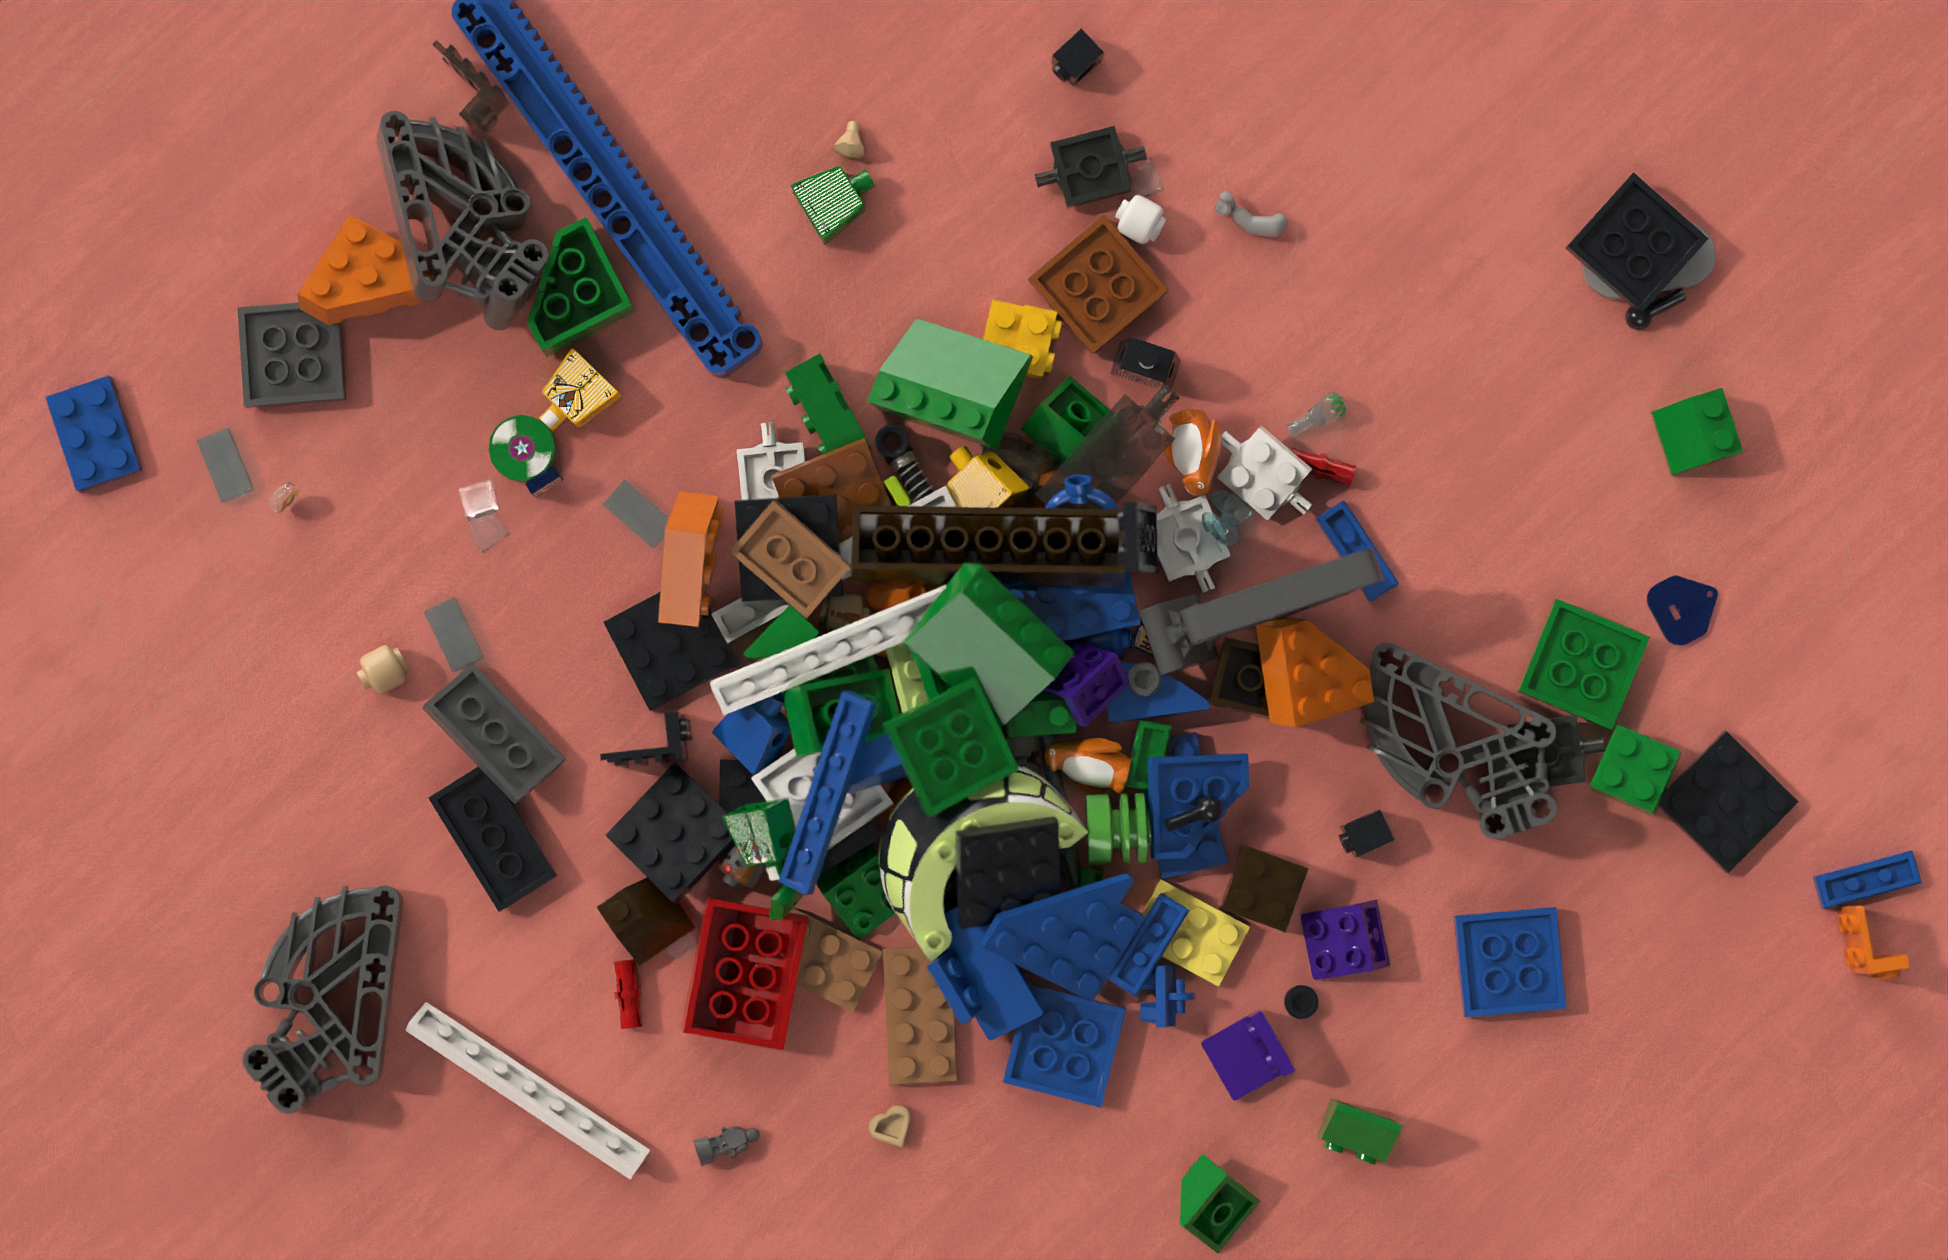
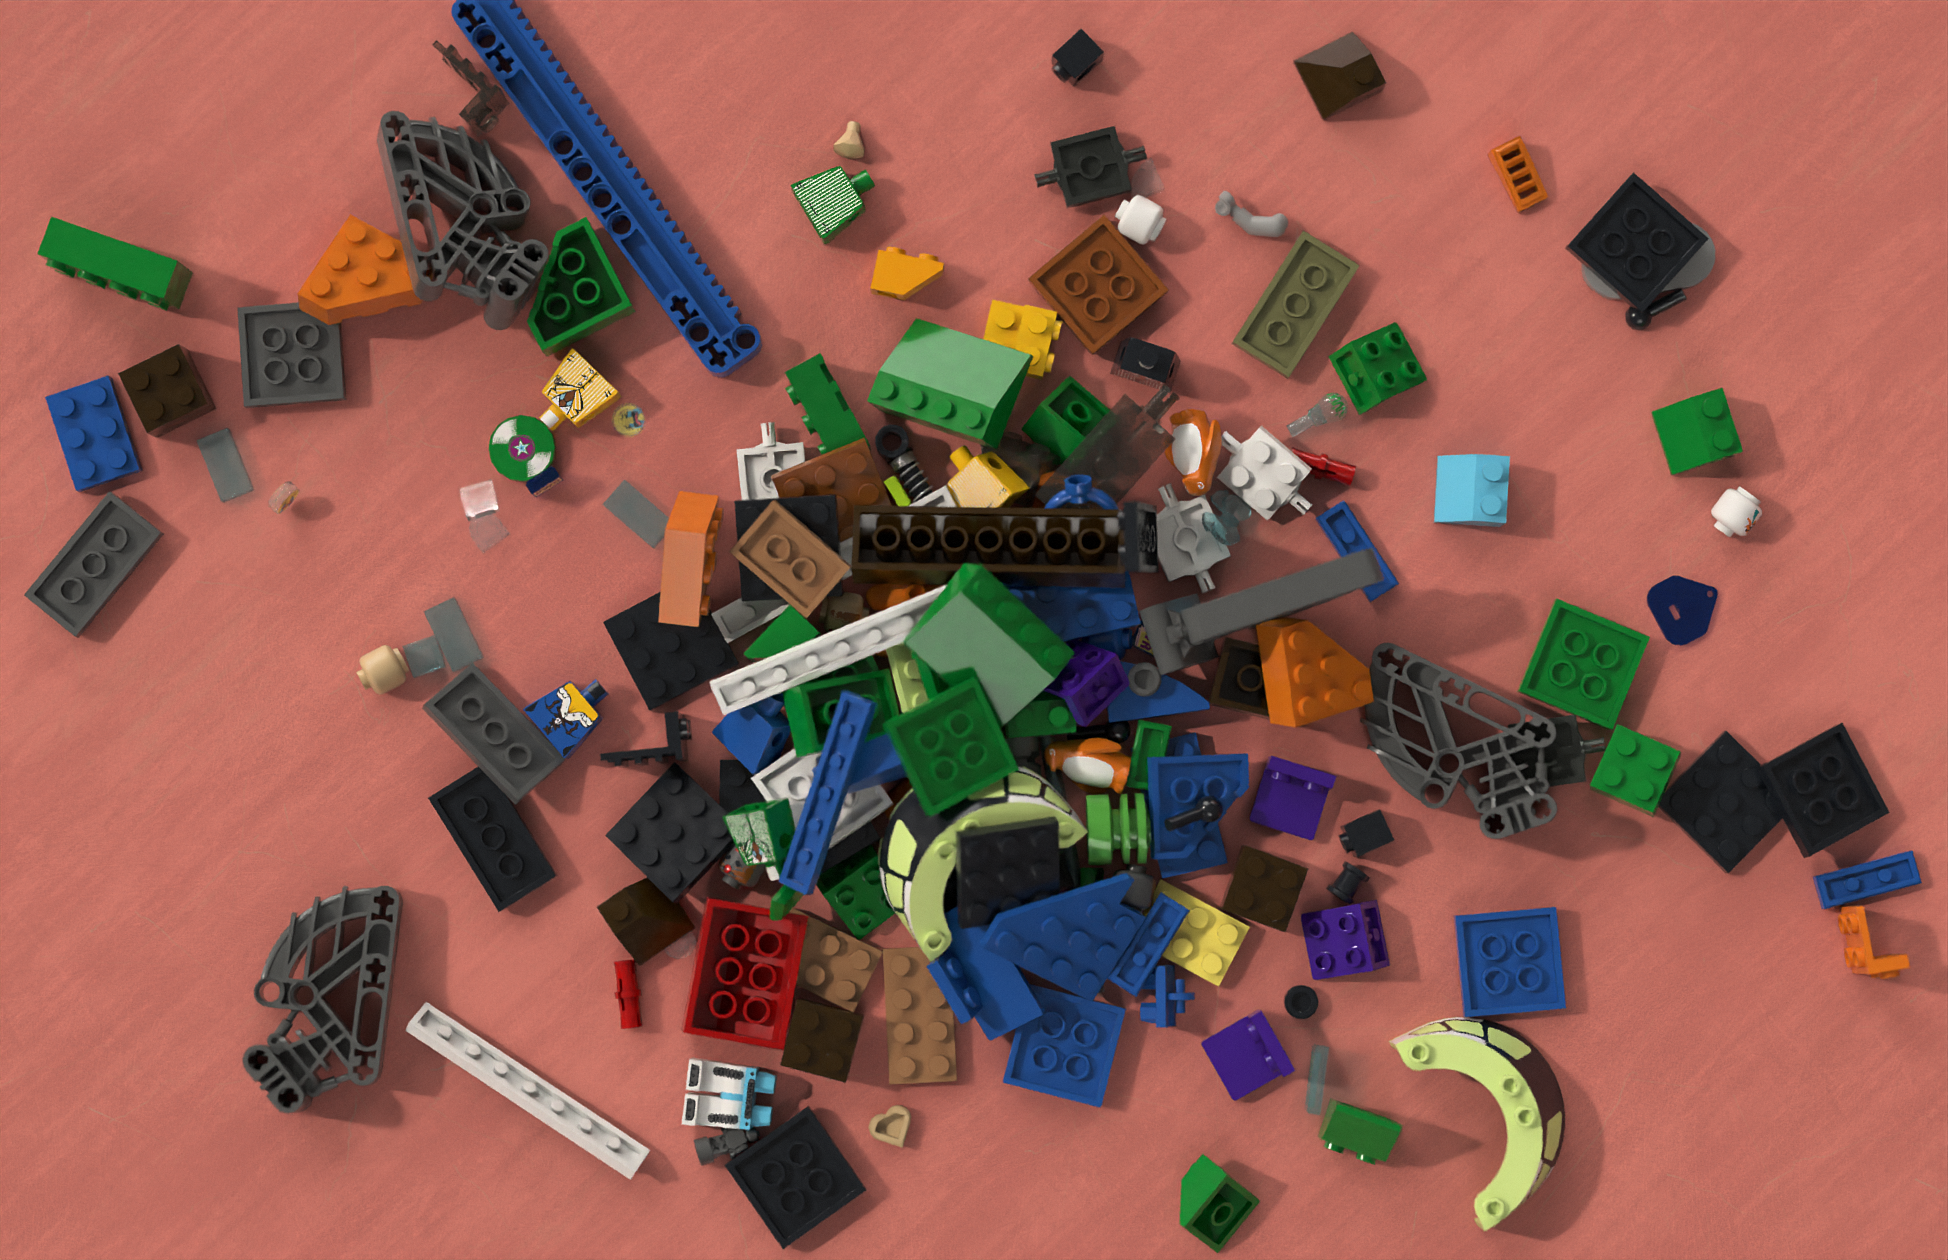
(93, 564): none -> dark grey plate
(116, 263): none -> green brick
(167, 391): none -> dark brown brick
(424, 656): none -> clear light blue tile
(568, 715): none -> torso
(628, 420): none -> clear tile
(737, 1097): none -> hips
(795, 1177): none -> black plate
(822, 1040): none -> dark brown brick
(903, 275): none -> light orange slope
(1113, 731): none -> black bar
(1142, 889): none -> dark grey head
(1291, 797): none -> dark purple bracket
(1295, 304): none -> olive plate
(1316, 1079): none -> clear light blue tile
(1340, 75): none -> dark brown slope
(1348, 883): none -> black bush
(1377, 367): none -> green bracket
(1472, 489): none -> medium azure slope
(1521, 1085): none -> yellowish green windscreen
(1523, 157): none -> orange slope
(1736, 512): none -> white head
(1823, 790): none -> black plate

